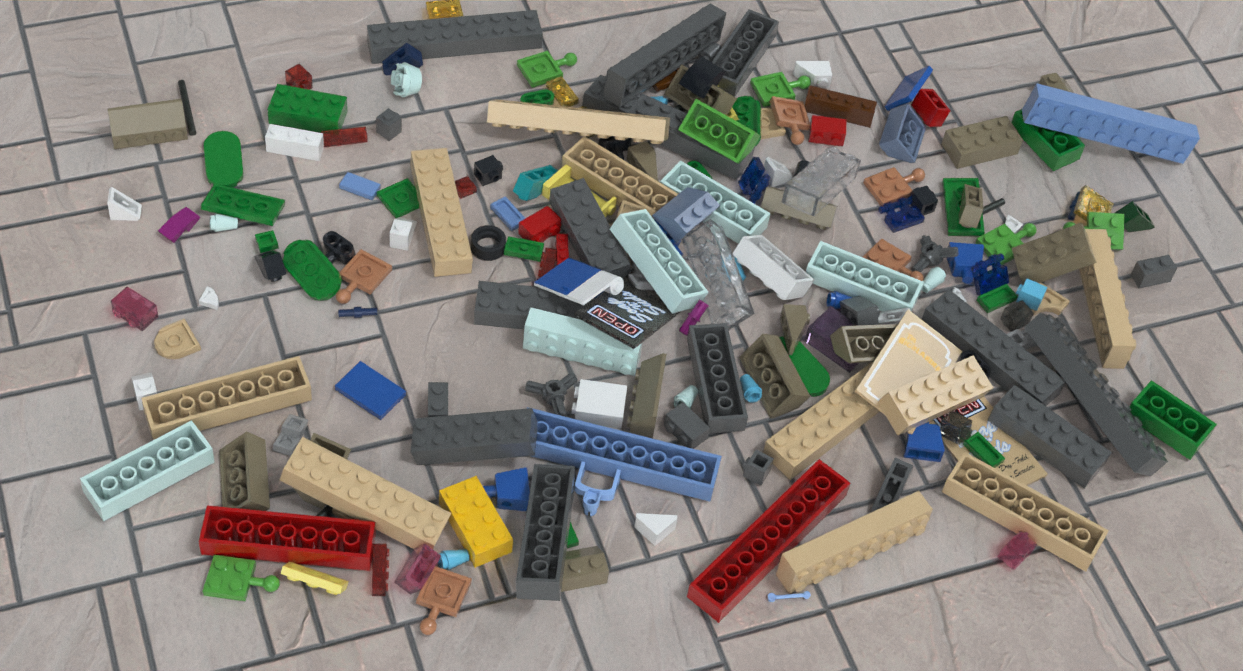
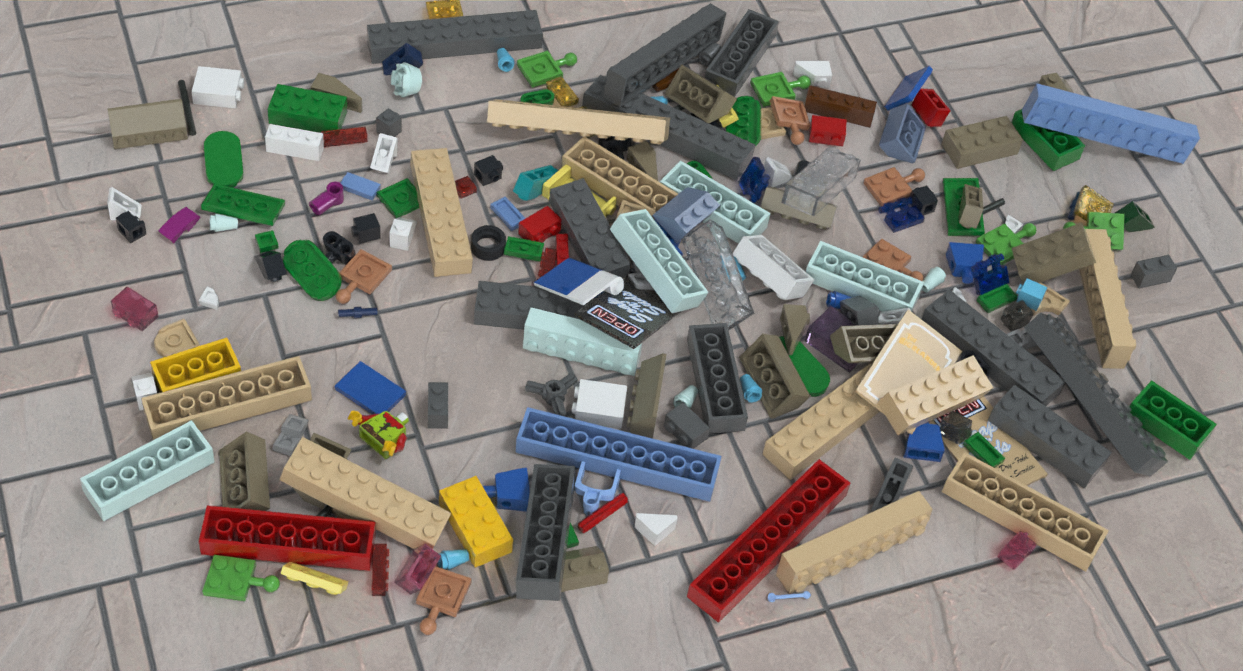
(130, 226): none -> black brick
(195, 365): none -> yellow brick
(217, 87): none -> white brick
(298, 77): clear red brick -> none
(331, 196): none -> magenta piece
(332, 85): none -> dark tan slope
(366, 228): none -> black brick
(382, 431): none -> torso
(384, 153): none -> white slope
(474, 436): dark grey brick -> none
(505, 61): none -> medium azure cone
(602, 513): none -> red axle
(694, 316): magenta axle -> none
(701, 77): black slope -> none
(719, 131): bright green slope -> none
(758, 467): dark grey brick -> none
(932, 254): dark grey bush -> none

